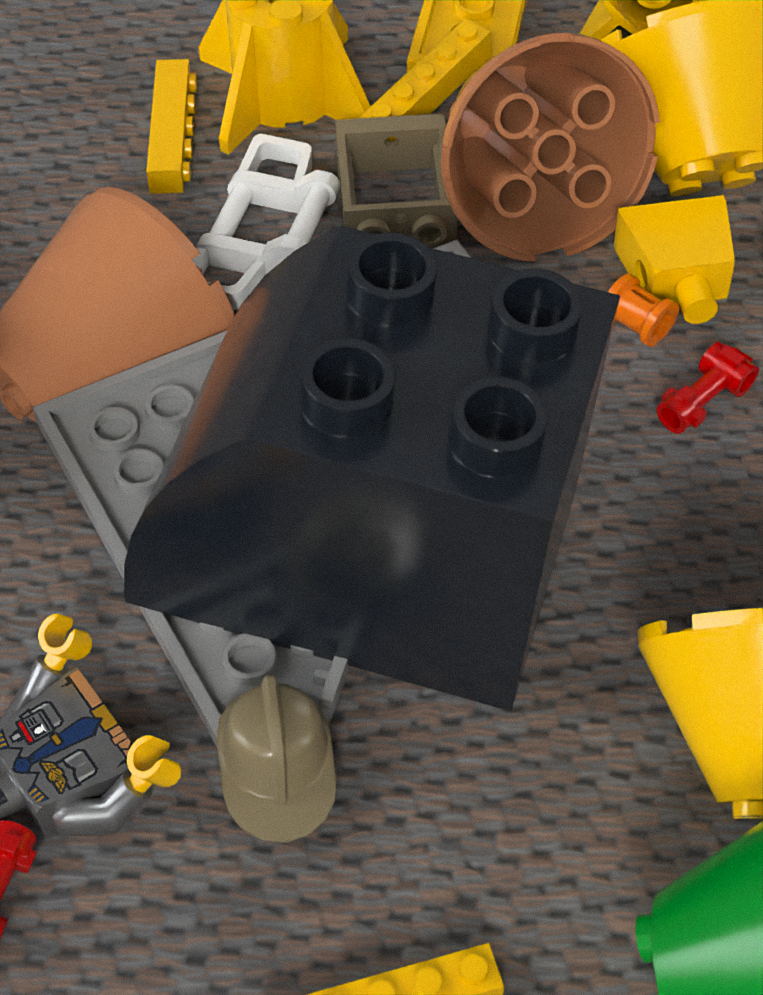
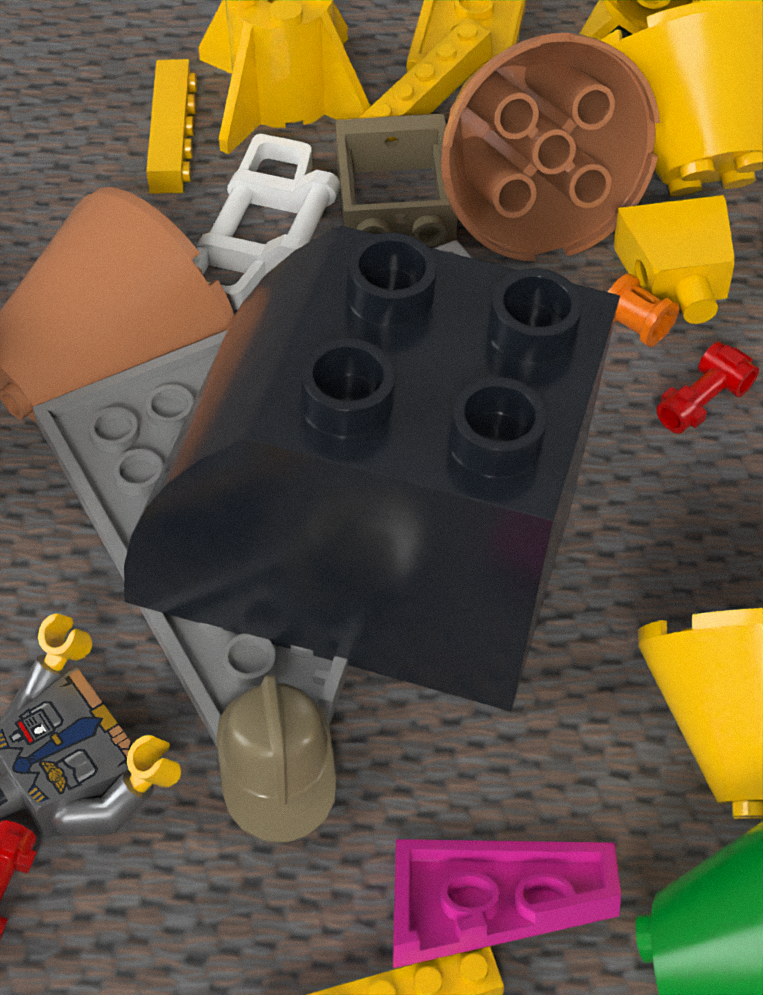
(496, 892): none -> dark pink wing

